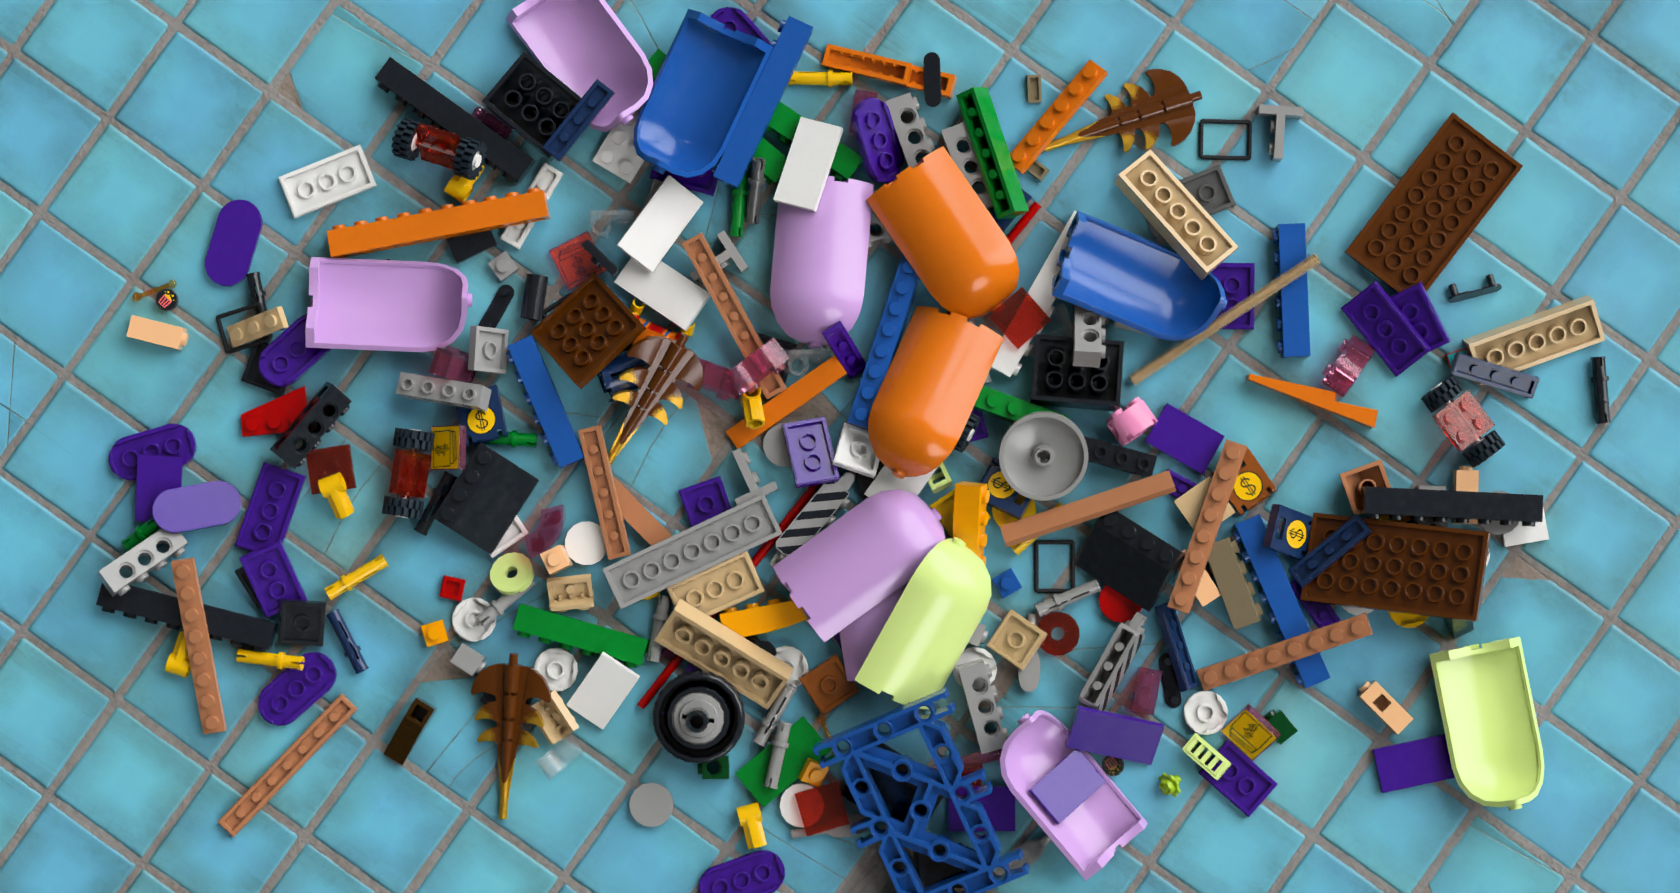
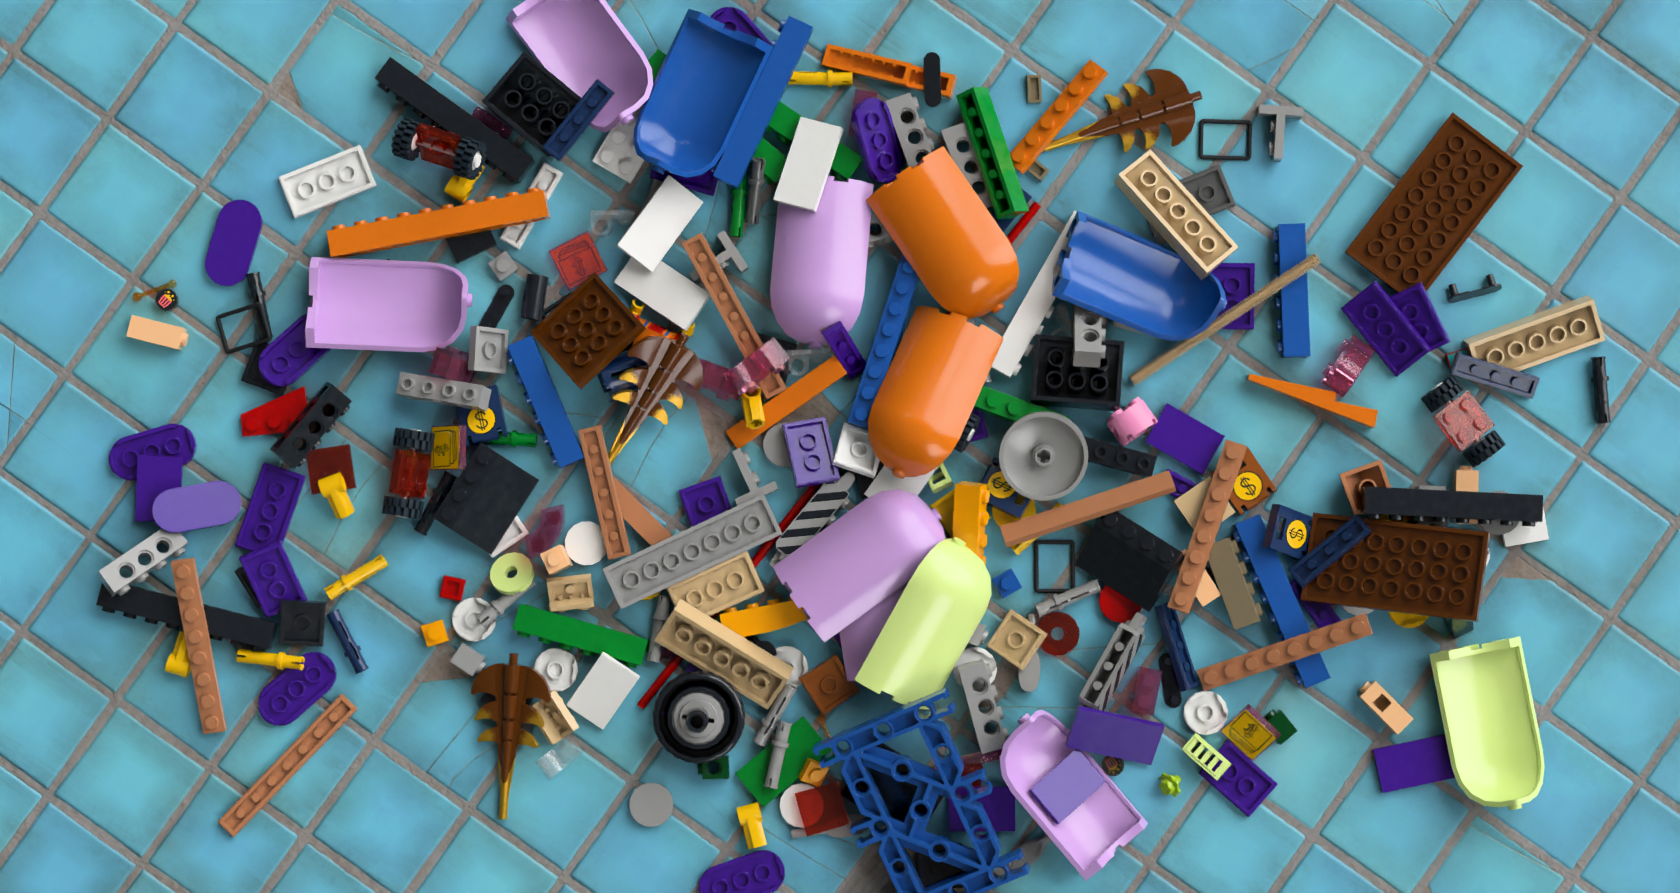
(140, 534): green pin -> none
(257, 326): tan plate -> none
(410, 730): dark brown slope -> none
(599, 258): black plate -> none
(1019, 318): clear red tile -> none

